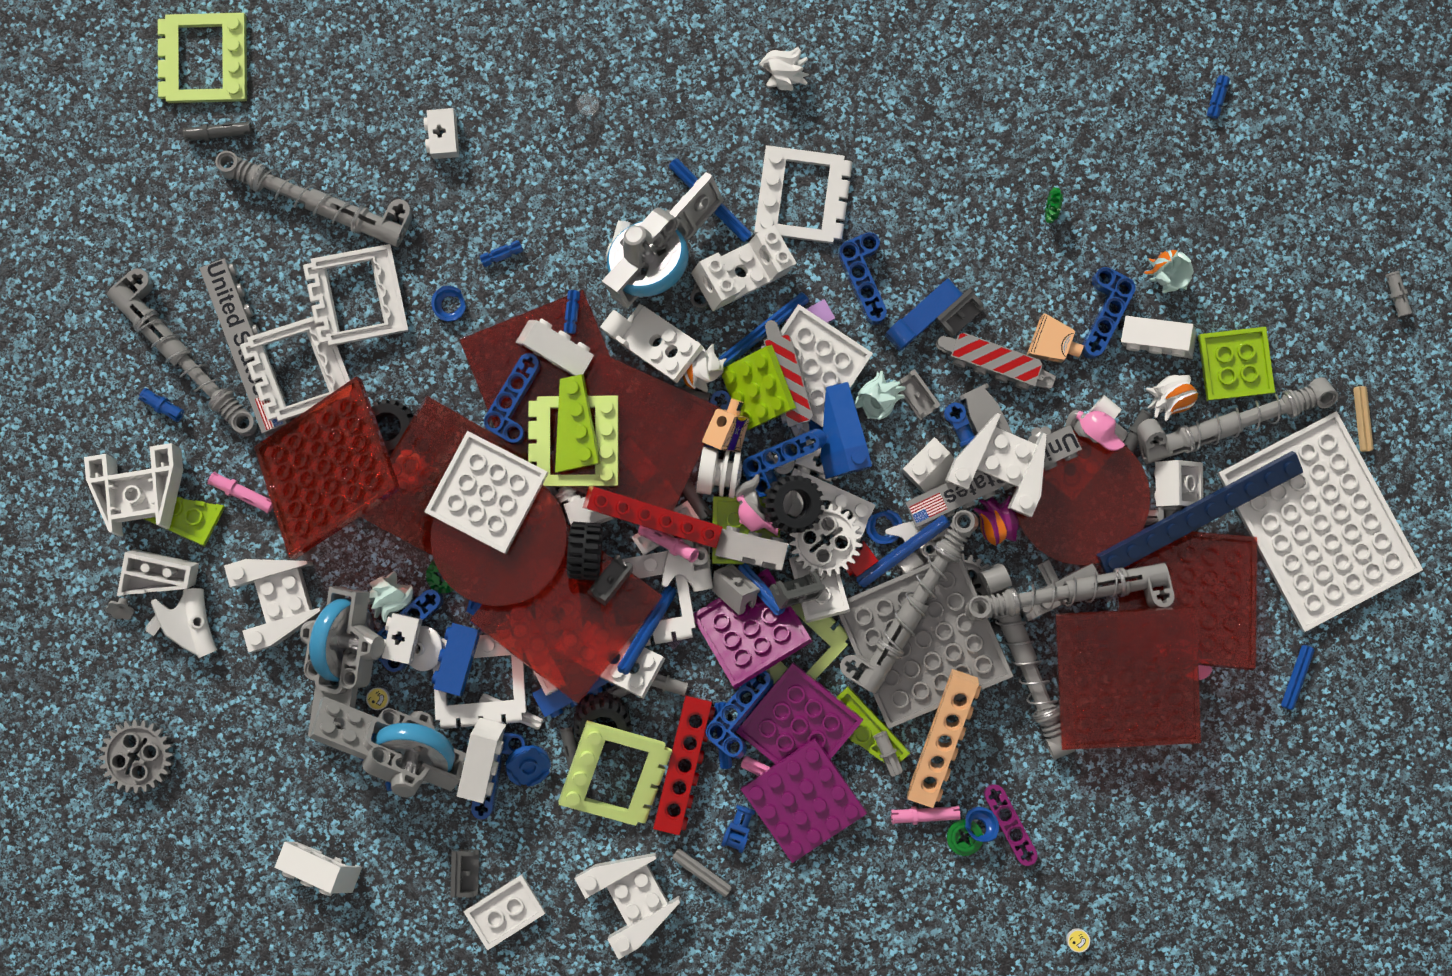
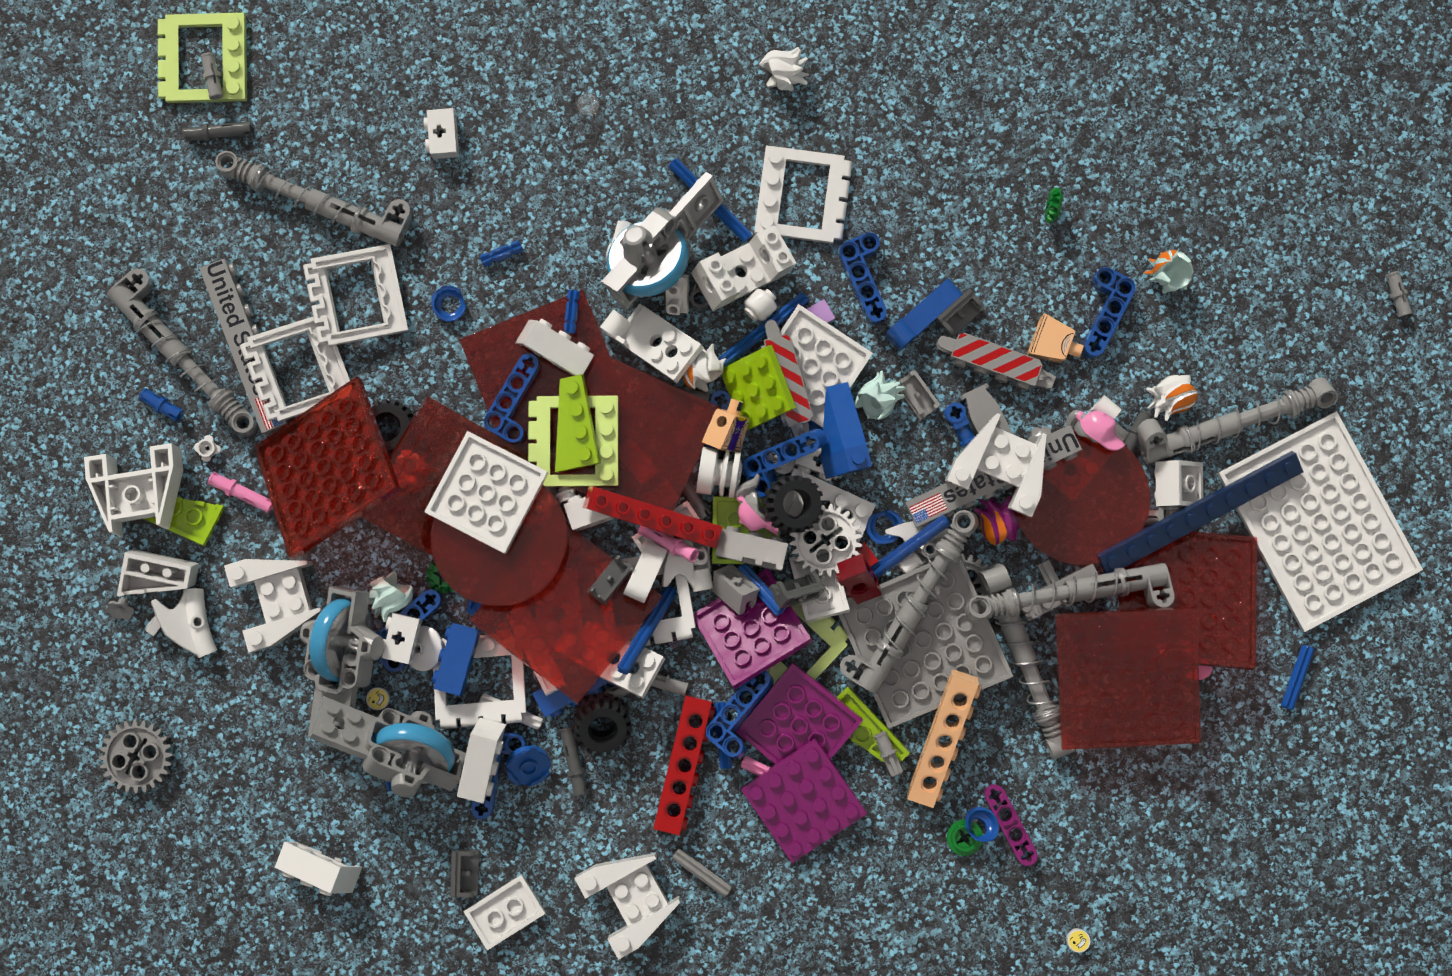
(200, 447): none -> white plate
(211, 75): none -> light grey pin
(584, 550): black tyre -> none
(586, 760): yellowish green hinge -> none
(645, 571): none -> white beam
(678, 297): none -> white hips
(737, 830): blue connector -> none
(760, 304): none -> white head
(858, 579): none -> dark red brick
(925, 814): bright pink pin -> none
(929, 466): white slope -> none
(1159, 336): white wedge -> none
(1218, 96): blue axle -> none
(1236, 363): lime plate -> none
(1363, 418): tan axle -> none

